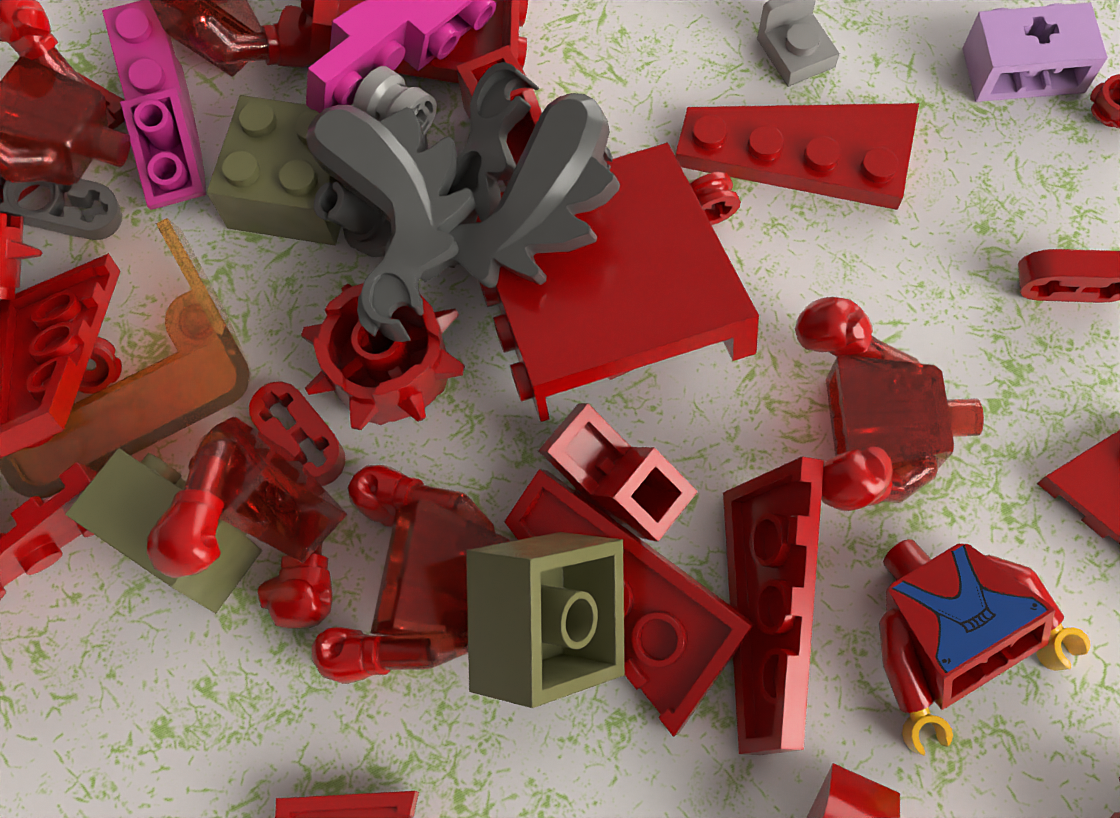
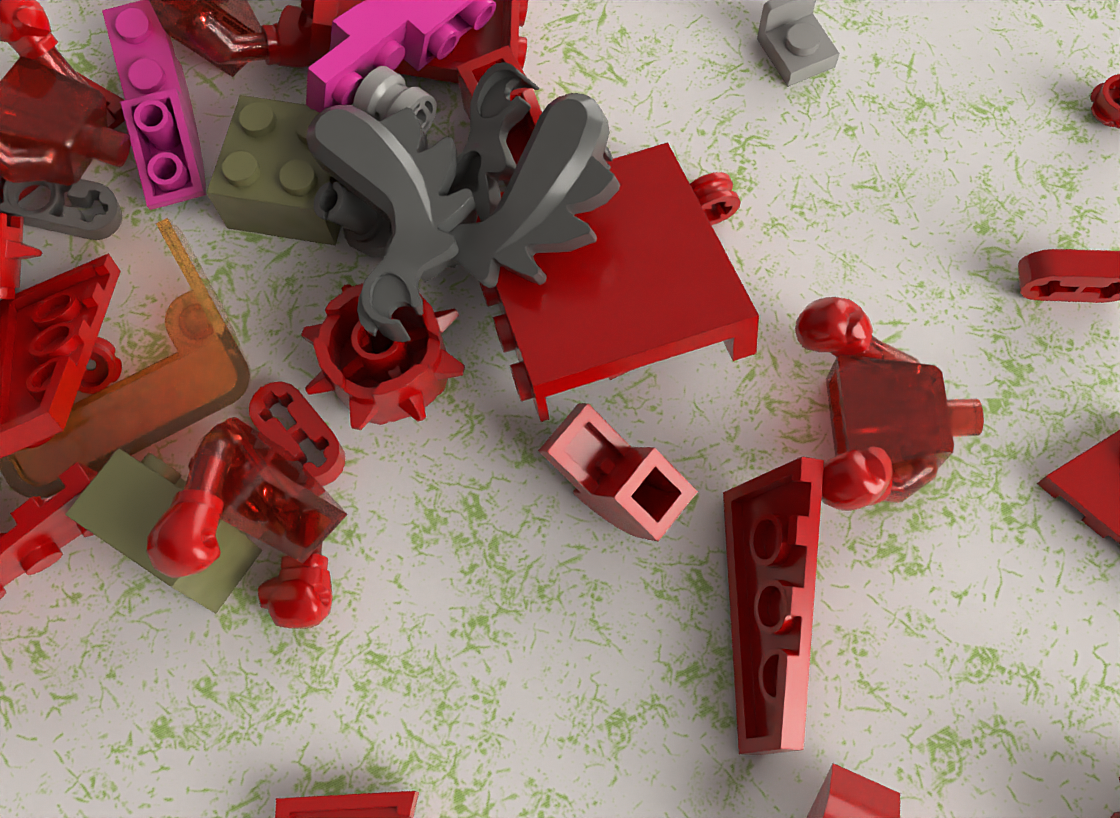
(422, 582): clear red torso -> none
(545, 617): olive brick -> none
(673, 625): red wing -> none
(816, 149): red wing -> none
(961, 625): red torso -> none
(1034, 51): lavender brick -> none

